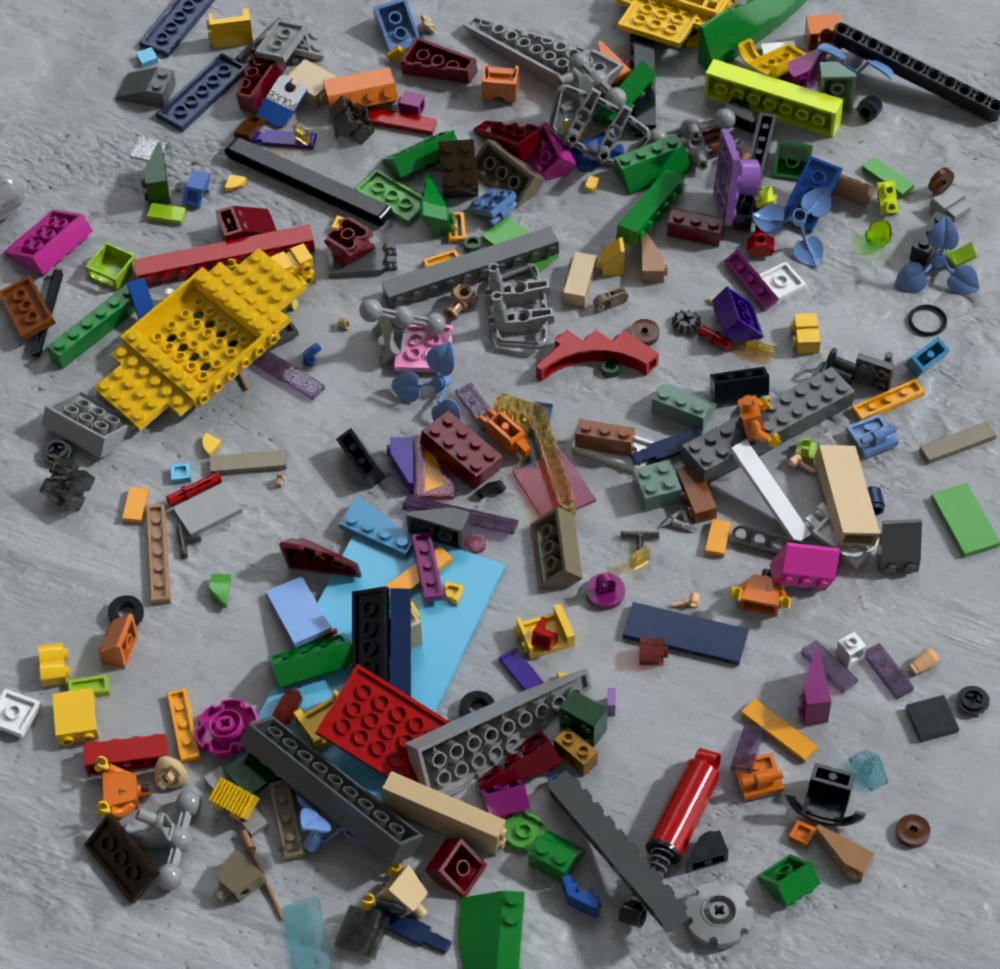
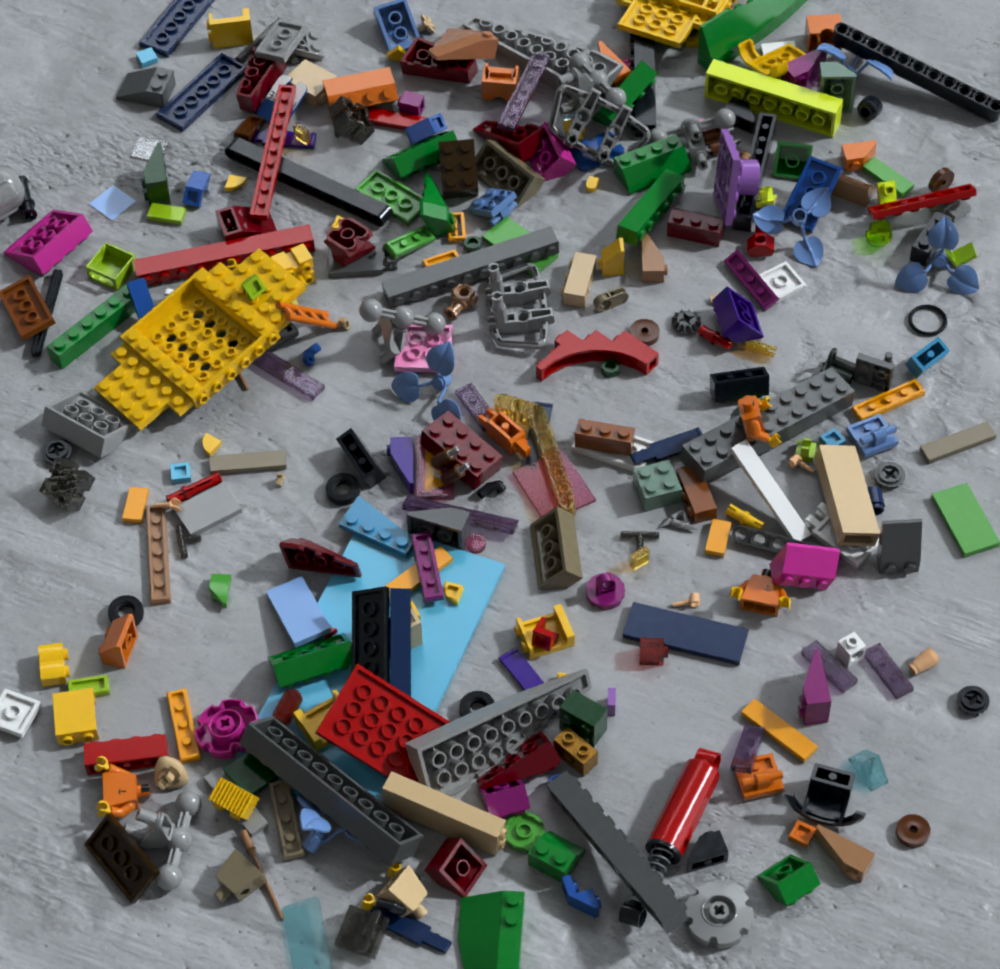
(28, 203): none -> black pin
(112, 202): none -> light blue sticker
(173, 504): none -> light nougat hand
(253, 287): none -> lime tile
(272, 152): none -> red plate
(301, 317): none -> orange bar
(342, 499): none -> black tyre
(409, 242): none -> bright green tile
(425, 128): none -> blue slope
(443, 459): none -> reddish brown piece
(464, 44): none -> nougat slope
(523, 91): none -> clear purple tile
(682, 406): sand green slope -> none
(744, 517): none -> yellow pin
(806, 336): yellow piece -> none
(832, 437): none -> dark azure tile
(857, 154): none -> orange slope
(886, 469): none -> dark grey gear
(927, 200): none -> red plate
(932, 718): black tile -> none

